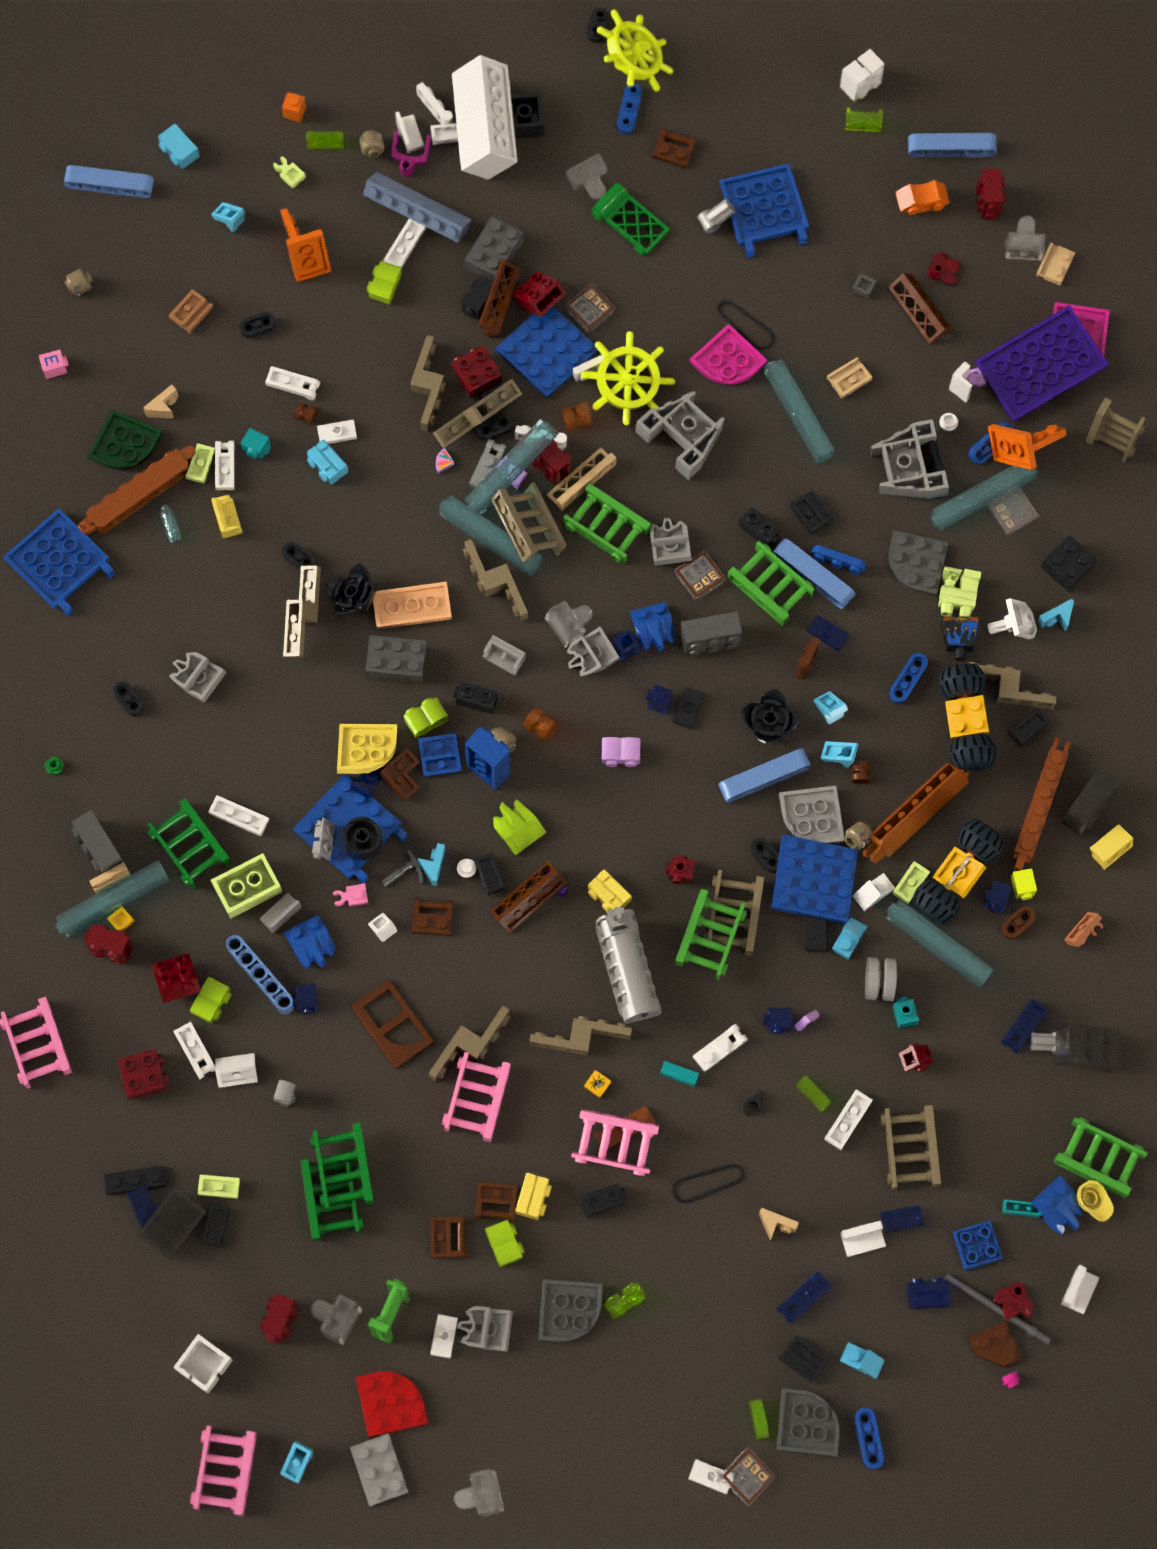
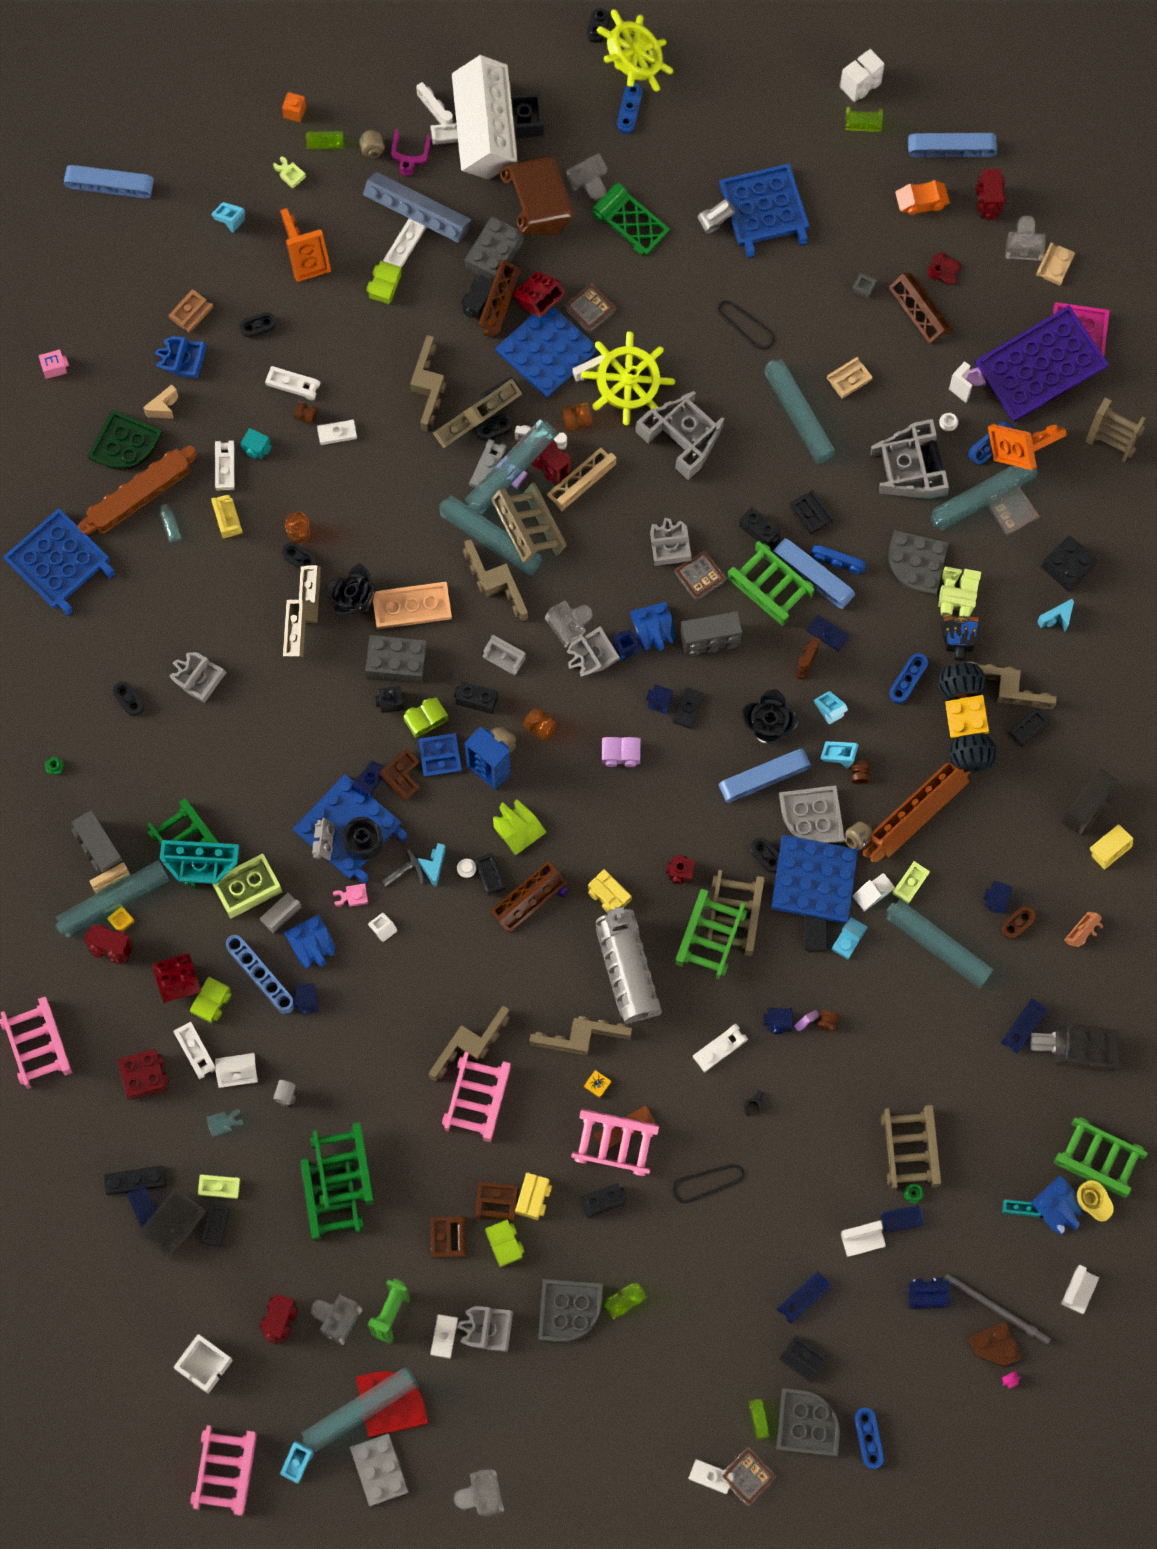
(78, 282): dark tan head -> none
(178, 146): medium azure piece -> none
(182, 356): none -> blue plate
(199, 860): none -> teal wedge
(200, 463): yellowish green plate -> none
(221, 1123): none -> clear light blue plate
(238, 815): white plate -> none
(298, 527): none -> clear orange wheel
(327, 461): medium azure brick -> none
(360, 1409): none -> clear light blue brick
(365, 747): light yellow plate -> none
(390, 699): none -> black brick
(395, 1053): reddish brown window -> none
(409, 133): white panel -> none
(432, 923): reddish brown plate -> none
(443, 461): tile -> none
(476, 371): dark red brick -> none
(541, 195): none -> reddish brown windscreen
(608, 505): bright green fence -> none
(672, 153): reddish brown plate -> none
(679, 1073): teal piece -> none
(728, 358): dark pink plate -> none
(771, 1220): tan slope -> none
(813, 1093): clear neon green piece -> none
(828, 1021): none -> reddish brown wheel
(848, 1119): white plate -> none
(862, 1360): medium azure slope -> none
(884, 979): light grey wheel -> none
(905, 1019): teal brick -> none
(913, 1188): none -> green plate
(916, 1058): dark red brick -> none
(959, 871): black plate -> none
(977, 1245): blue tile -> none
(1012, 1302): dark red plate -> none
(1019, 620): white piece -> none
(1024, 884): neon yellow brick -> none
(1040, 804): dark orange hinge -> none

